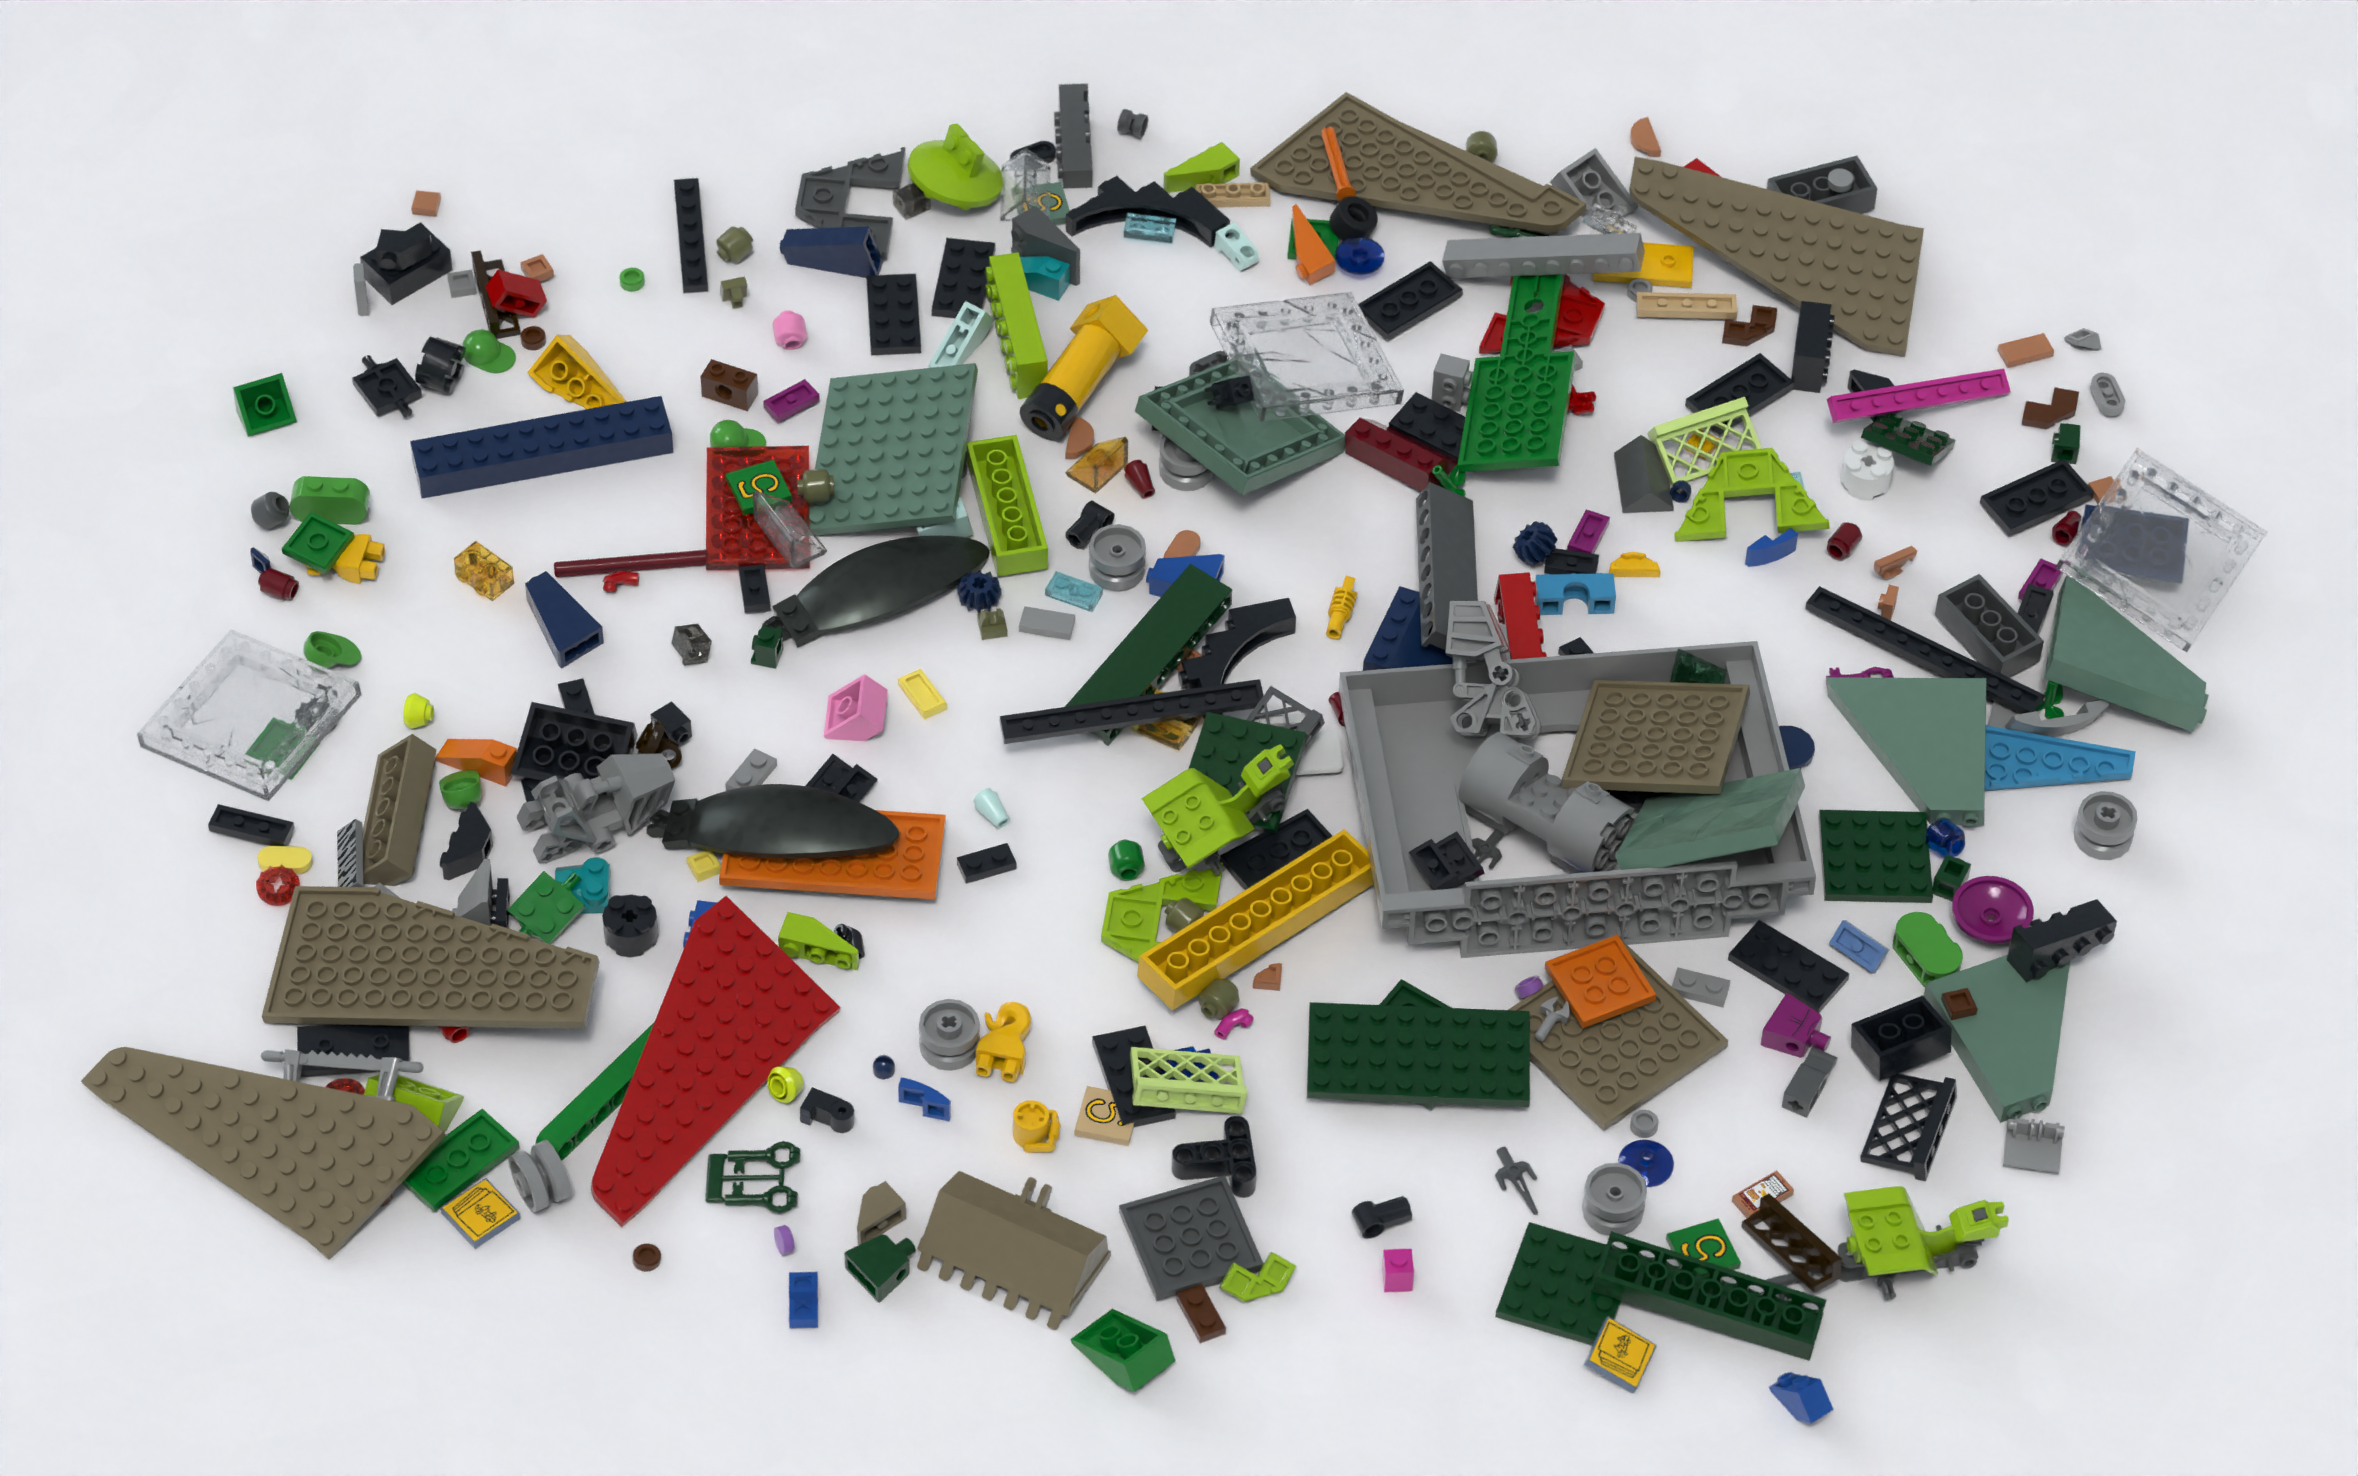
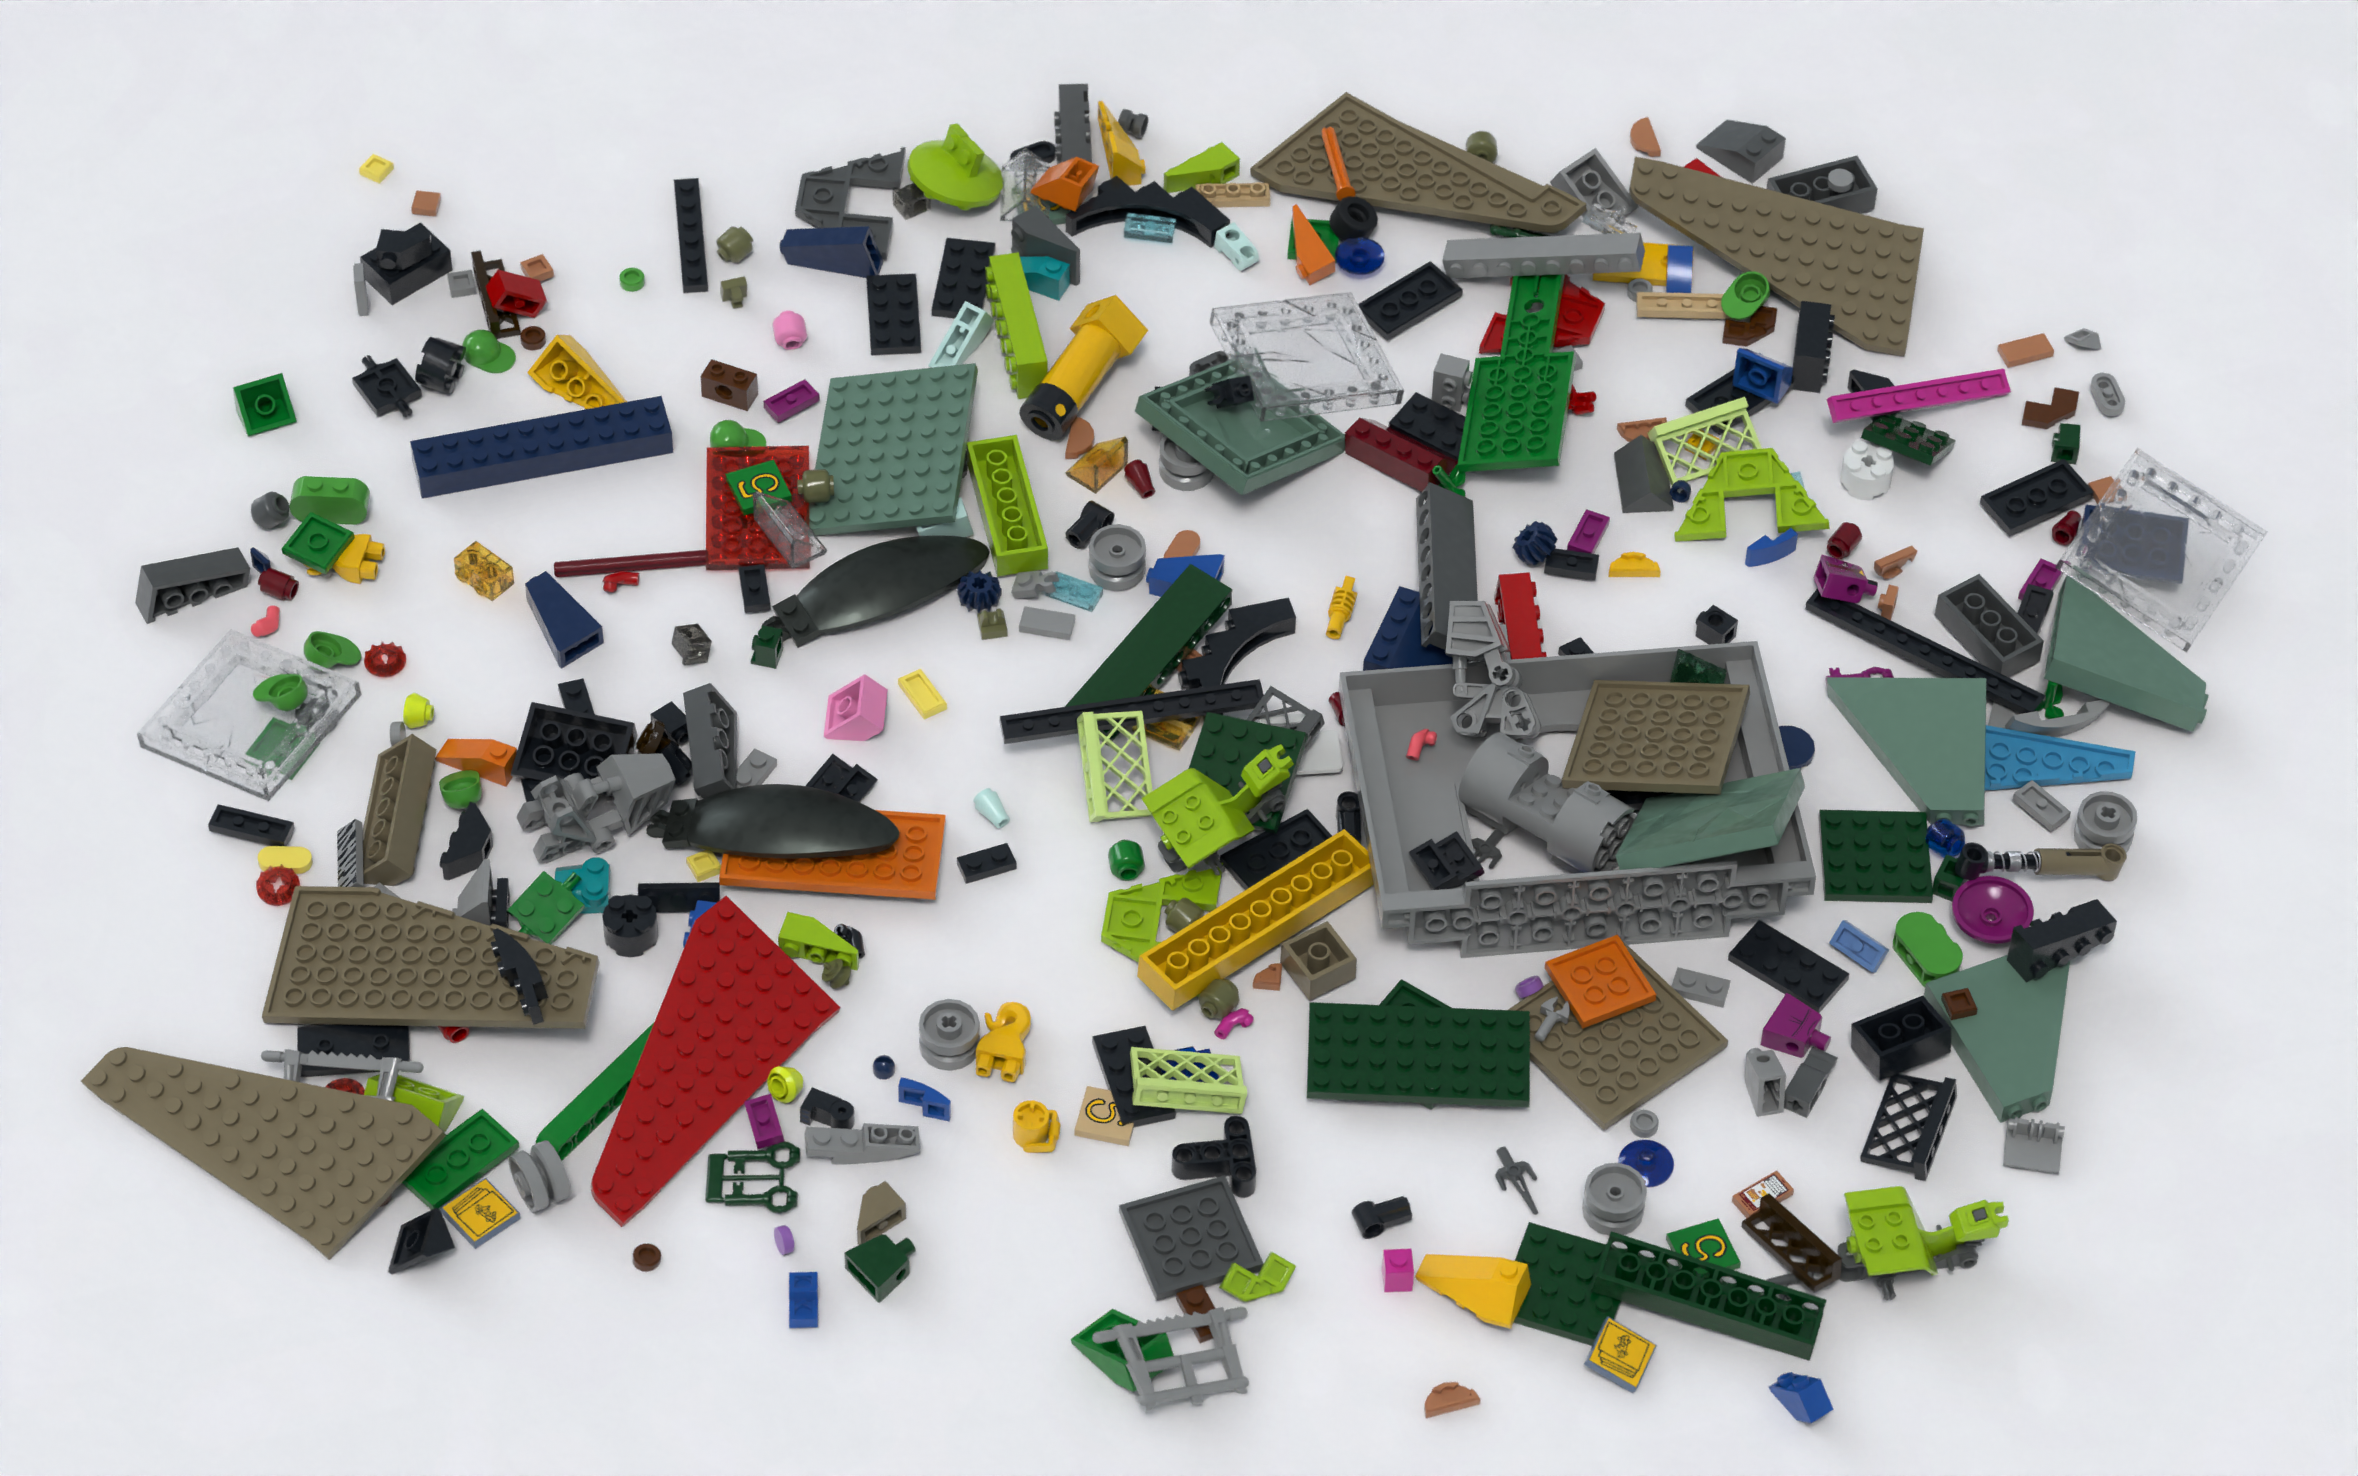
(189, 580): none -> dark grey wedge
(267, 624): none -> coral arm
(283, 691): none -> bright green cap
(376, 168): none -> light yellow tile
(395, 663): none -> clear red gear
(397, 732): none -> light grey tile
(421, 1241): none -> black slope
(520, 972): none -> black slope
(678, 761): none -> black brick
(679, 896): none -> black plate
(711, 740): none -> dark grey wedge
(764, 1121): none -> magenta plate
(836, 973): none -> olive wheel
(867, 1145): none -> light grey slope
(1012, 1245): dark tan piece -> none
(1031, 583): none -> light grey plate
(1067, 183): none -> orange slope
(1093, 768): none -> yellowish green fence
(1120, 151): none -> yellow wedge
(1139, 1368): none -> light grey piece
(1318, 960): none -> dark tan brick
(1349, 818): none -> black piece
(1418, 741): none -> coral arm
(1449, 1398): none -> nougat tile
(1484, 1285): none -> yellow wedge
(1593, 589): dark azure arch -> none
(1633, 429): none -> nougat tile
(1679, 269): none -> blue slope
(1716, 626): none -> black brick
(1744, 148): none -> dark grey slope
(1745, 295): none -> bright green cap
(1761, 375): none -> blue slope
(1762, 1069): none -> light grey torso
(1842, 580): none -> magenta torso
(2041, 805): none -> light grey plate
(2103, 862): none -> piece

